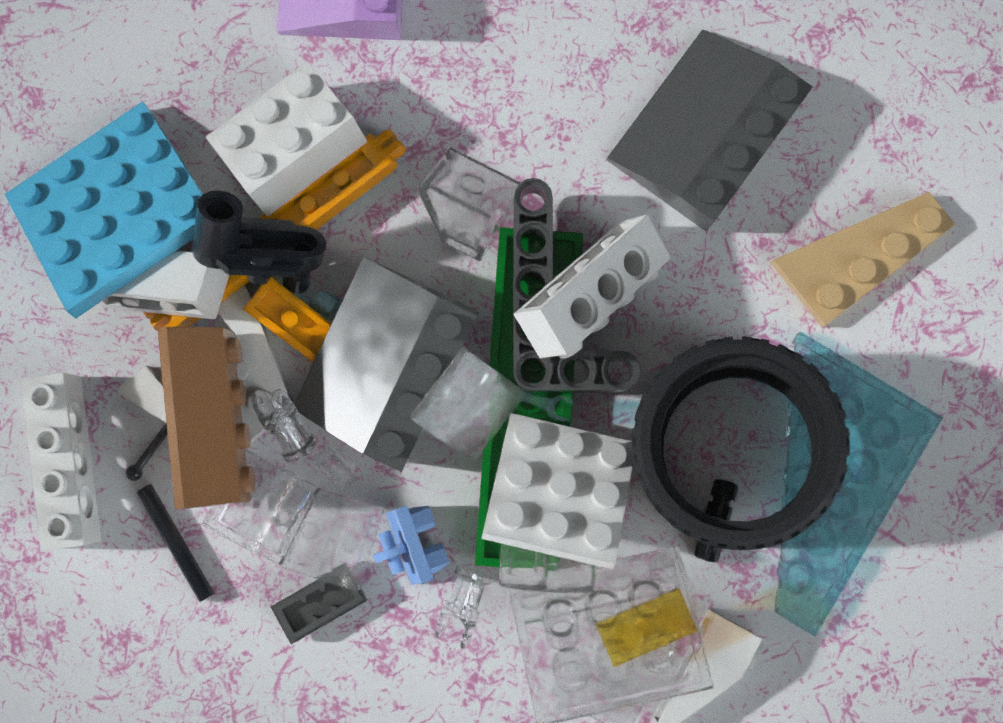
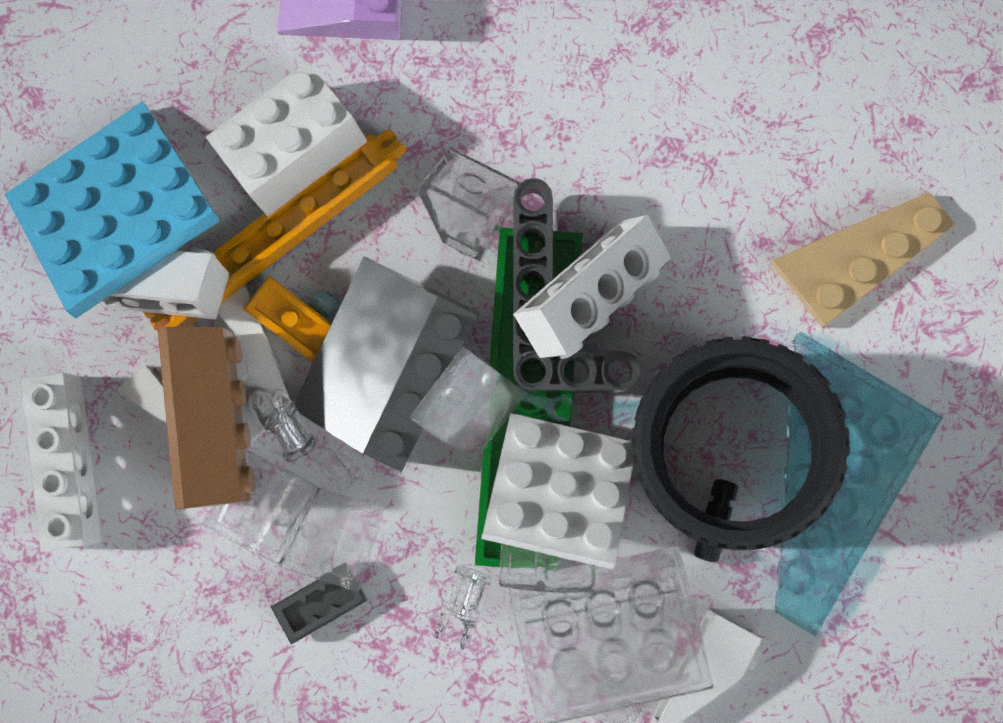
(134, 472): black hinge -> none
(175, 543): black bar -> none
(254, 245): black piece -> none
(417, 561): light blue hips -> none
(646, 627): clear yellow plate -> none
(708, 126): dark grey slope -> none

